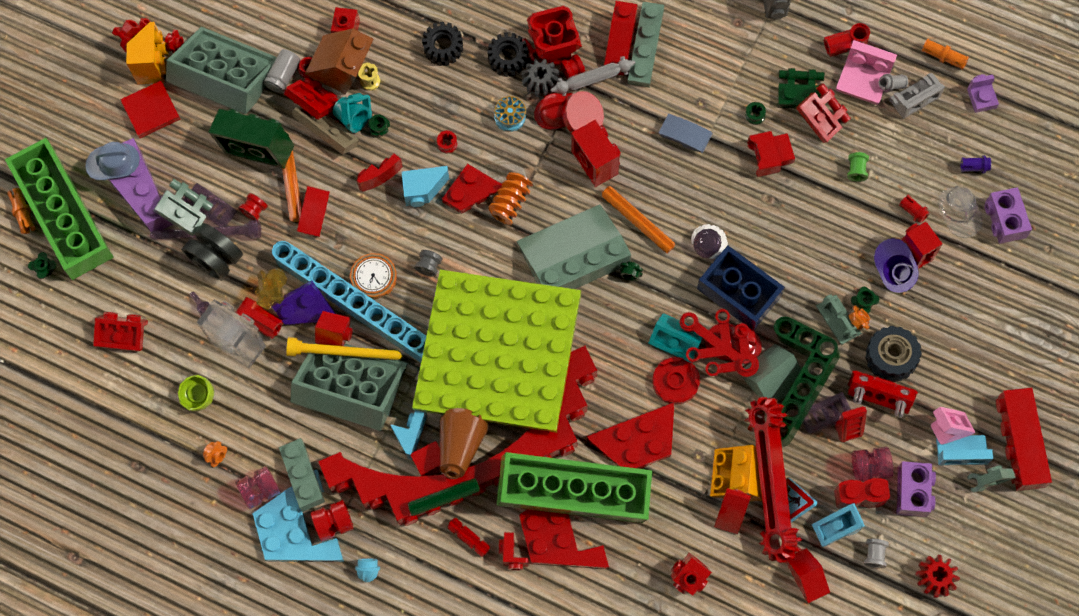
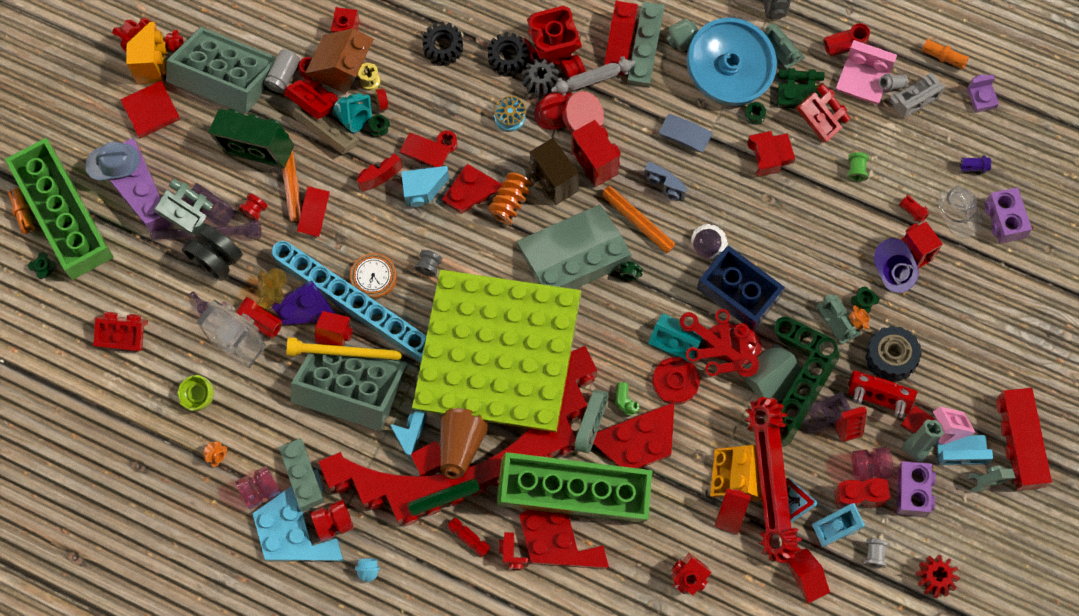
(381, 98): none -> red tile
(424, 150): none -> red slope
(553, 171): none -> dark brown brick
(591, 421): none -> sand green beam
(623, 402): none -> bright green arm
(672, 186): none -> sand blue slope
(682, 34): none -> sand green head
(731, 61): none -> dark azure dish
(784, 49): none -> sand green hinge
(915, 419): none -> red tile
(922, 441): none -> sand green piece

